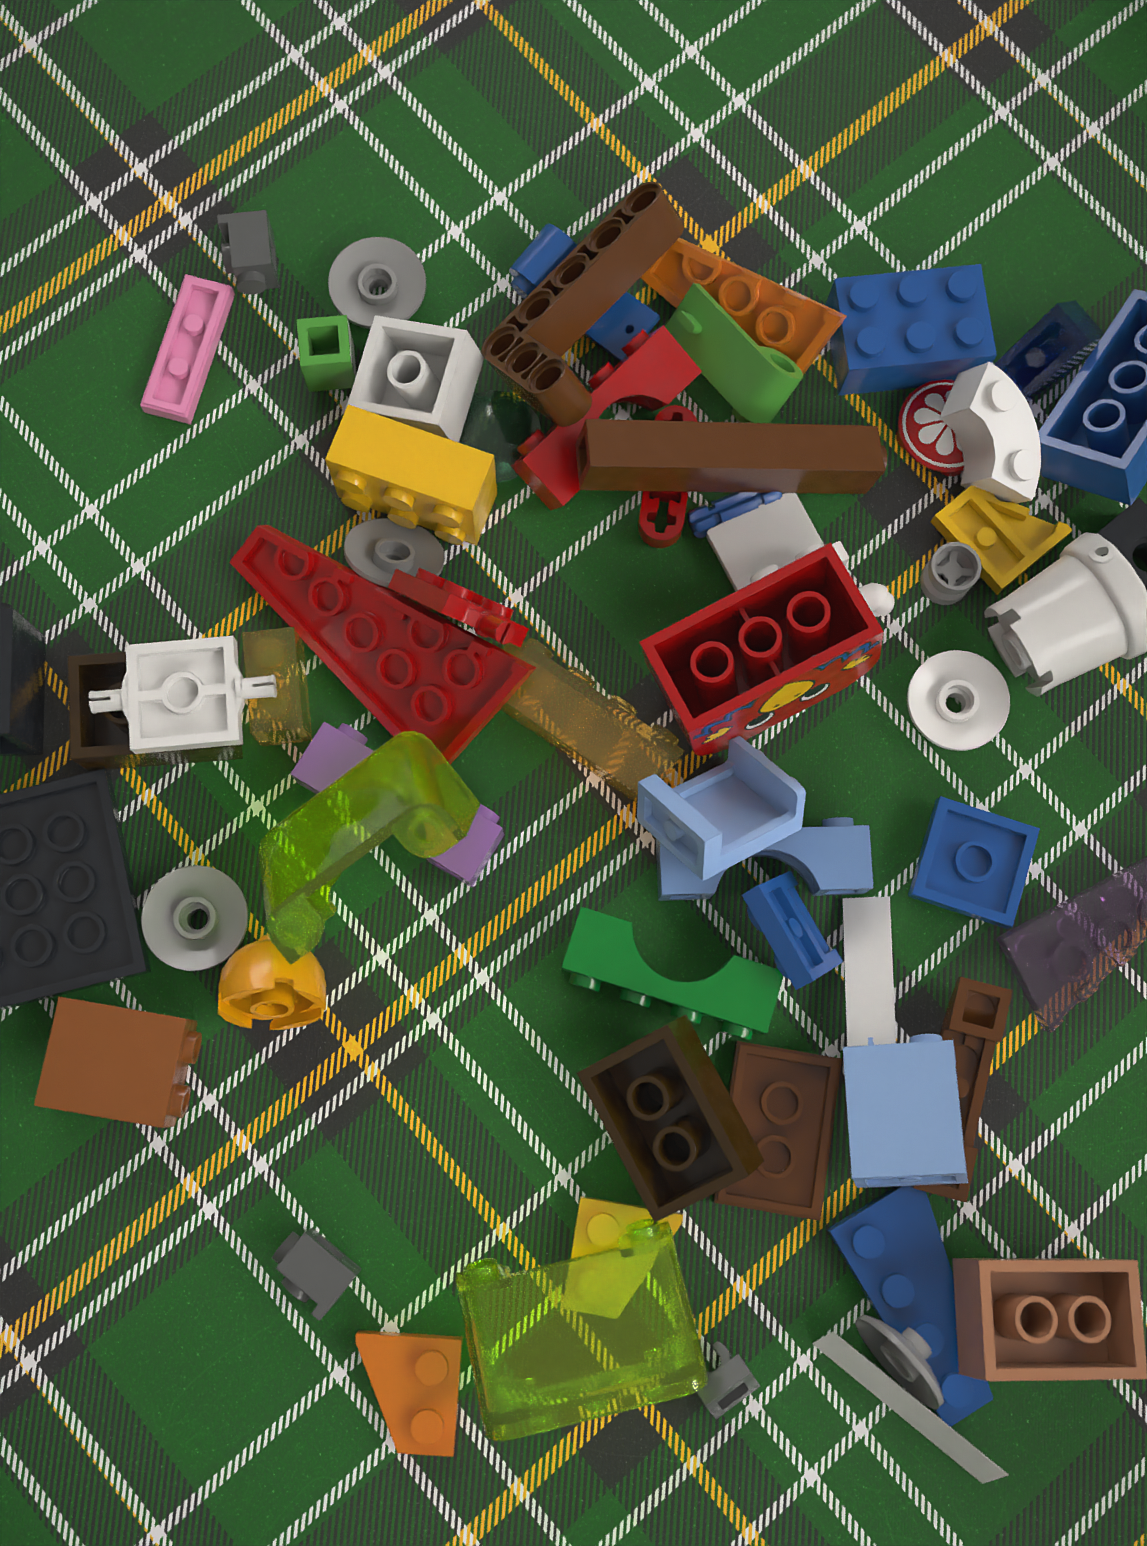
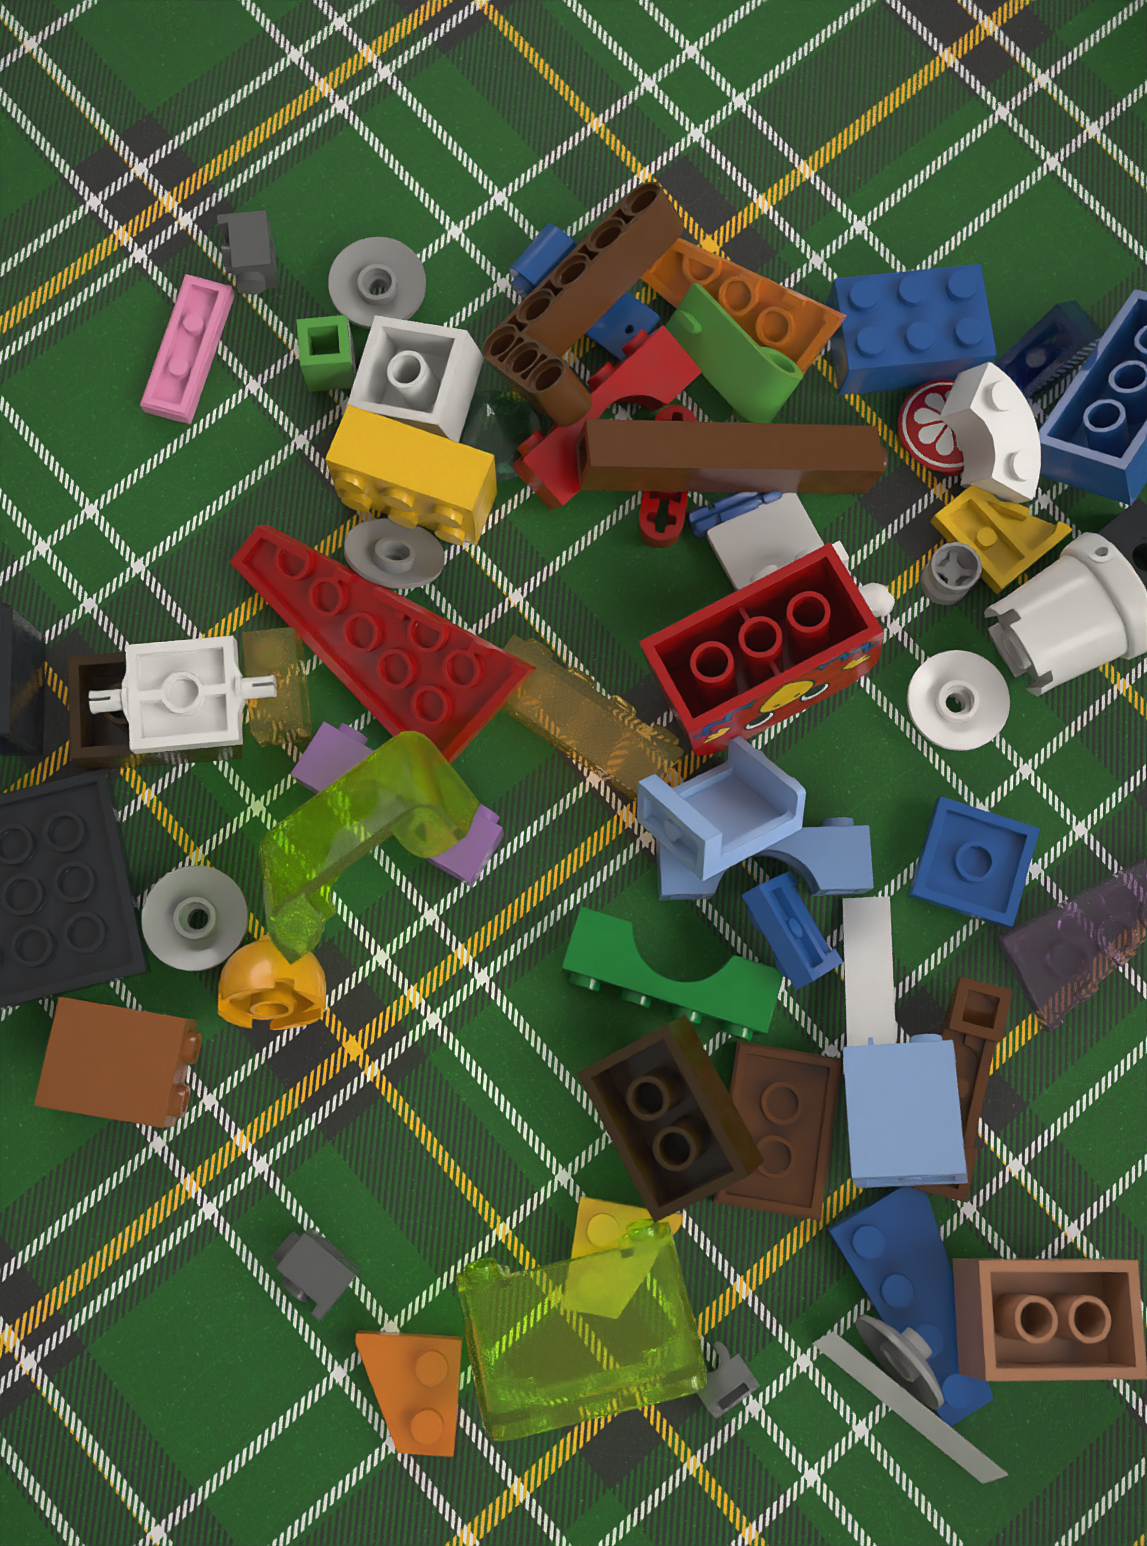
(459, 603): red plate -> none

